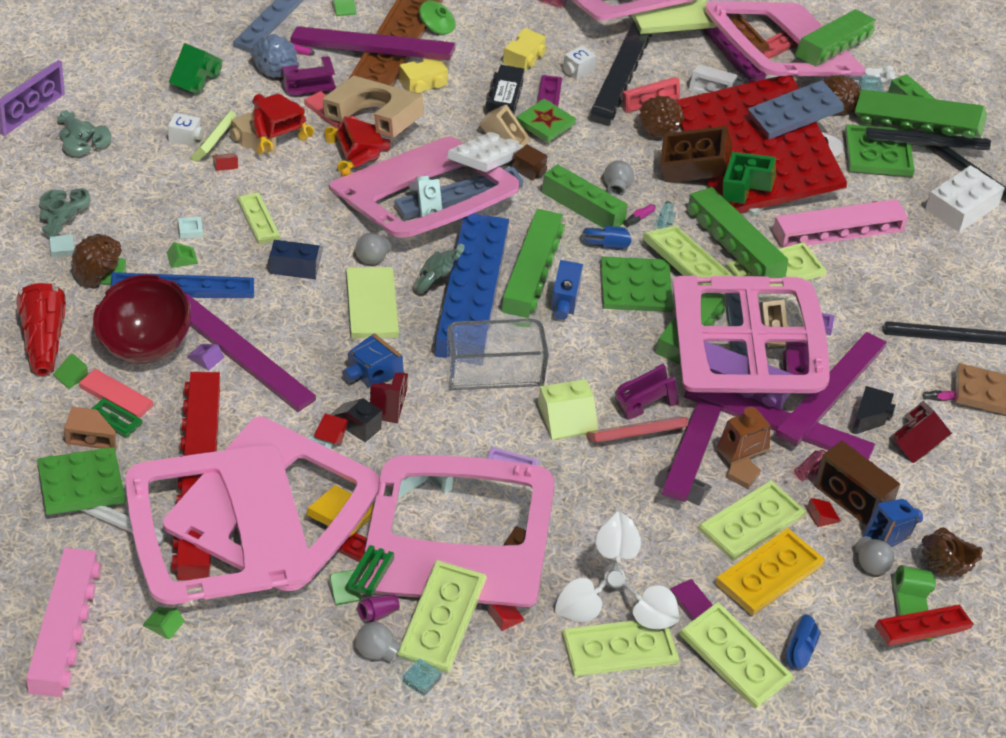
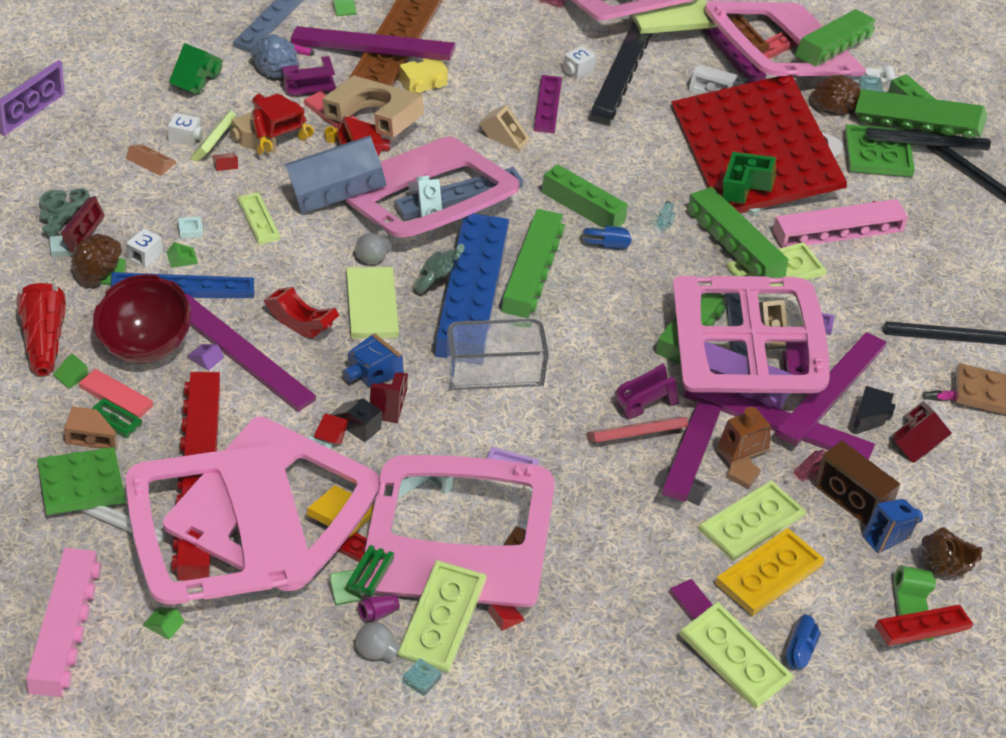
(78, 132): sand green animal -> none
(82, 223): none -> dark red plate
(144, 248): none -> white brick
(149, 159): none -> nougat slope
(295, 259): dark blue slope -> none
(297, 315): none -> red arch
(335, 174): none -> sand blue slope
(437, 17): bright green dish -> none
(485, 152): white plate -> none
(505, 88): black brick -> none
(525, 50): light yellow brick -> none
(530, 162): reddish brown brick -> none
(546, 120): bright green tile -> none
(566, 297): blue torso -> none
(568, 409): yellowish green slope -> none
(618, 177): light grey piece -> none
(618, 539): white plant -> none
(618, 647): yellowish green tile -> none
(635, 97): coral tile -> none
(636, 284): bright green plate -> none
(639, 214): piece -> none
(661, 116): reddish brown hair -> none
(684, 253): yellowish green tile -> none
(696, 154): reddish brown brick -> none
(795, 109): sand blue plate -> none
(822, 512): red slope -> none
(874, 555): light grey piece -> none
(964, 198): white brick -> none

